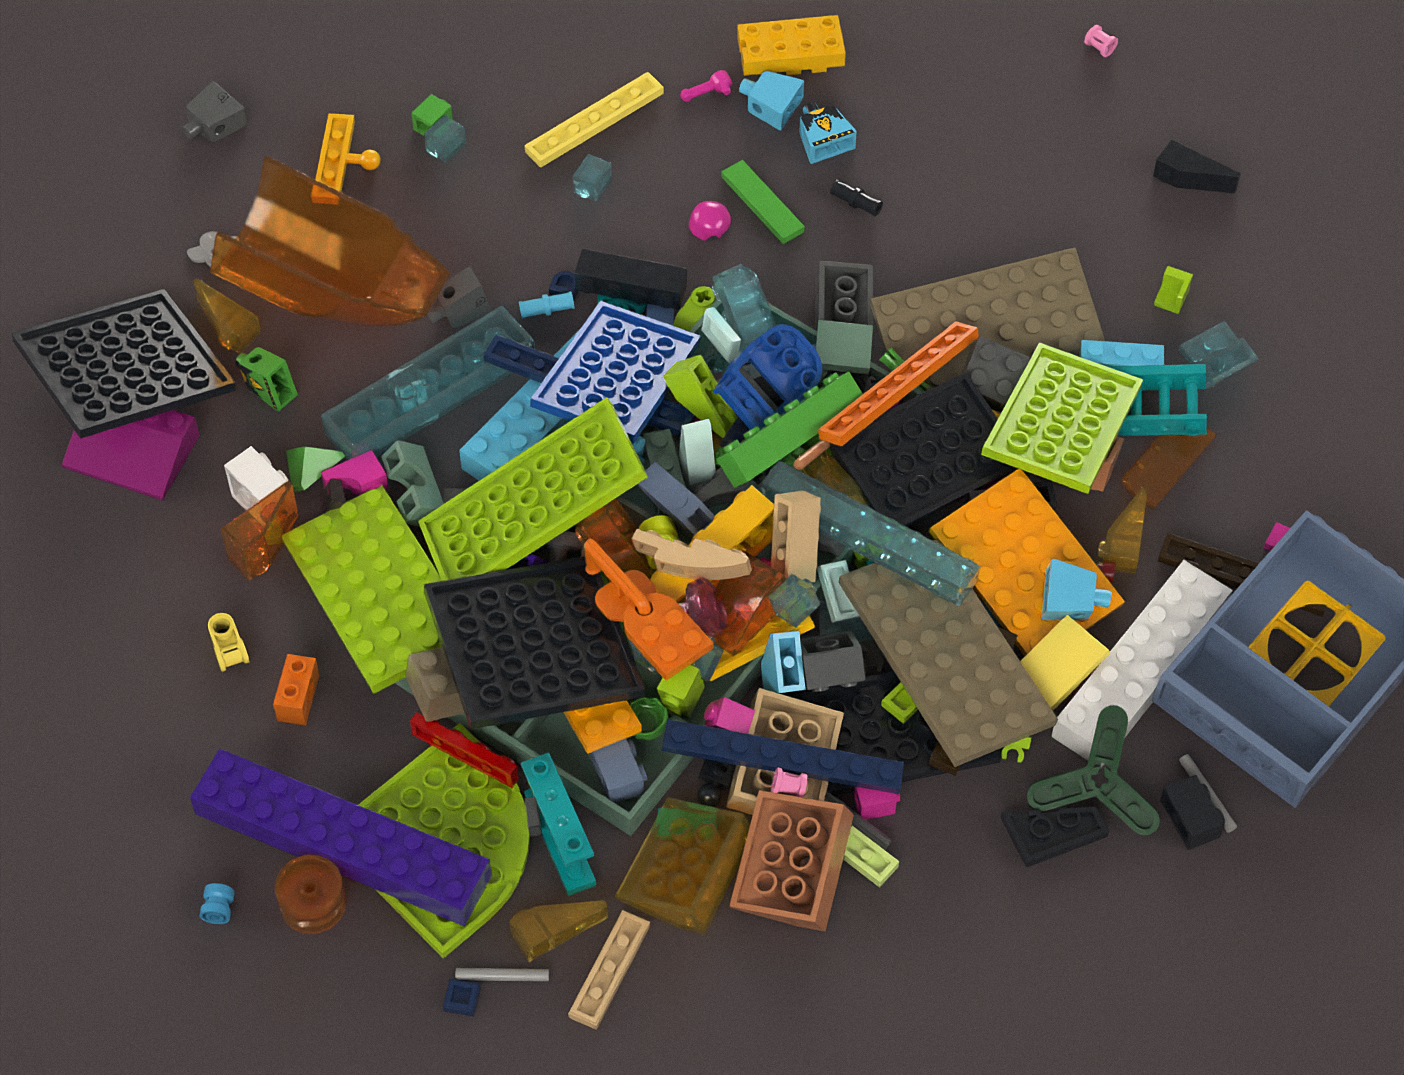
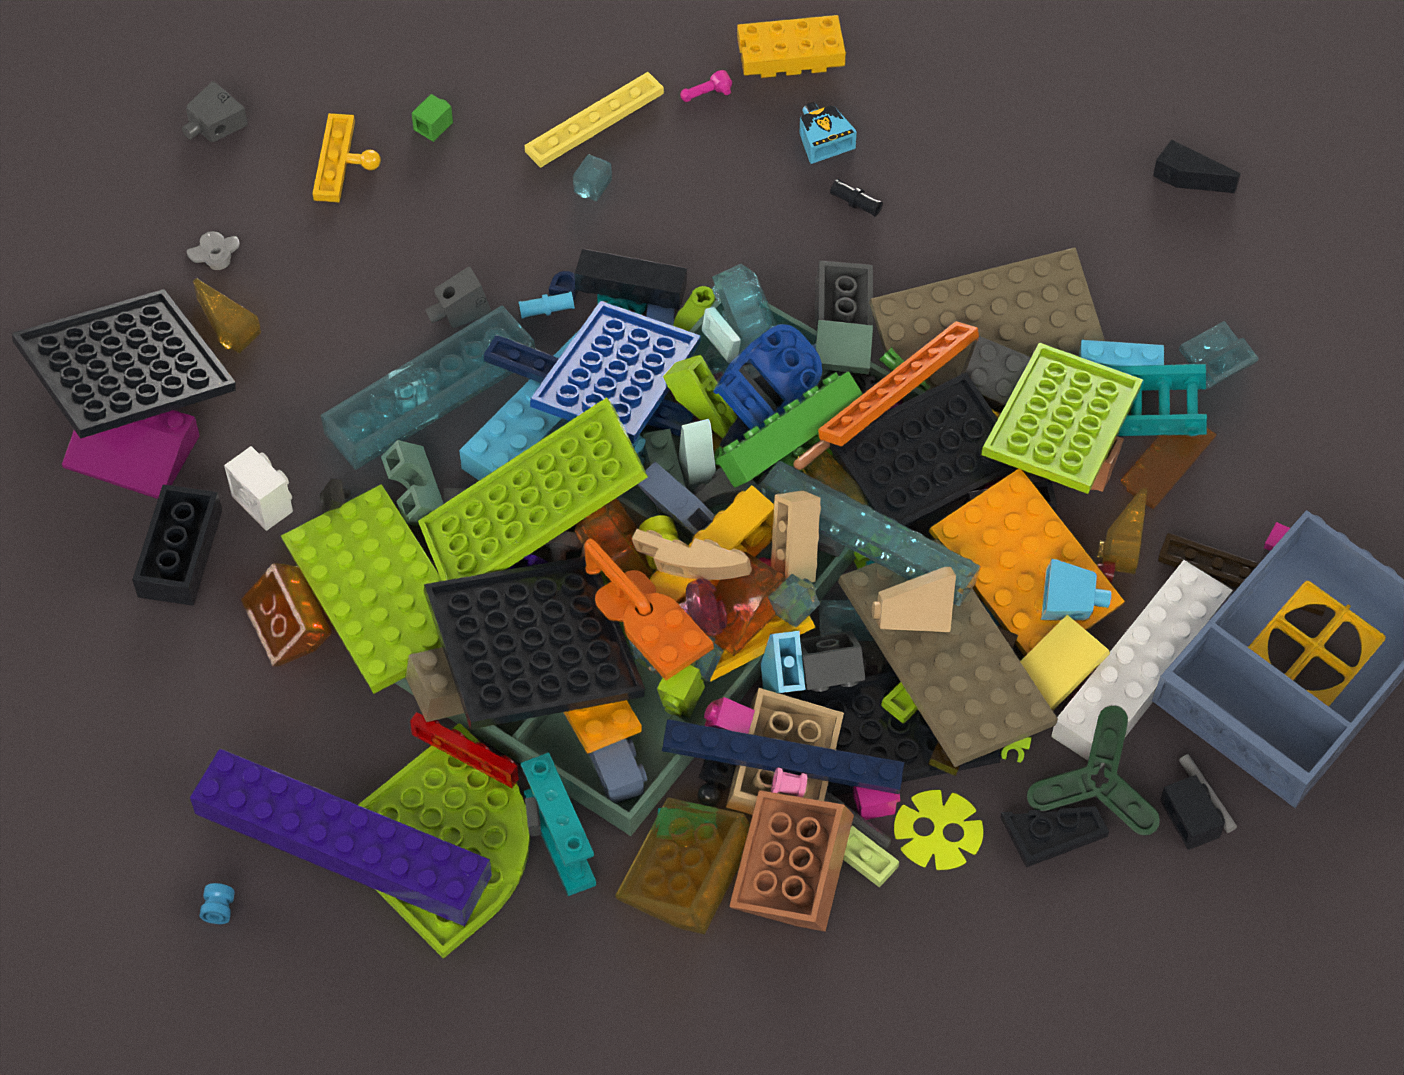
(177, 545): none -> black brick
(228, 645): light yellow piece -> none
(257, 534): clear orange slope -> none
(267, 377): bright green torso -> none
(285, 614): none -> clear orange slope
(296, 689): orange brick -> none
(307, 464): bright green slope -> none
(310, 894): clear orange wheel -> none
(327, 255): clear orange windscreen -> none
(358, 474): dark pink arch -> none
(445, 138): clear light blue brick -> none
(461, 997): dark blue tile -> none
(501, 974): light grey bar -> none
(552, 925): clear yellow slope -> none
(609, 970): tan tile -> none
(651, 715): bright green hair -> none
(709, 220): dark pink hair -> none
(763, 201): bright green tile -> none
(773, 97): medium azure torso -> none
(837, 602): light aqua tile -> none
(918, 603): none -> tan slope
(923, 847): none -> neon yellow piece
(1107, 43): bright pink bush -> none
(1173, 289): lime panel -> none

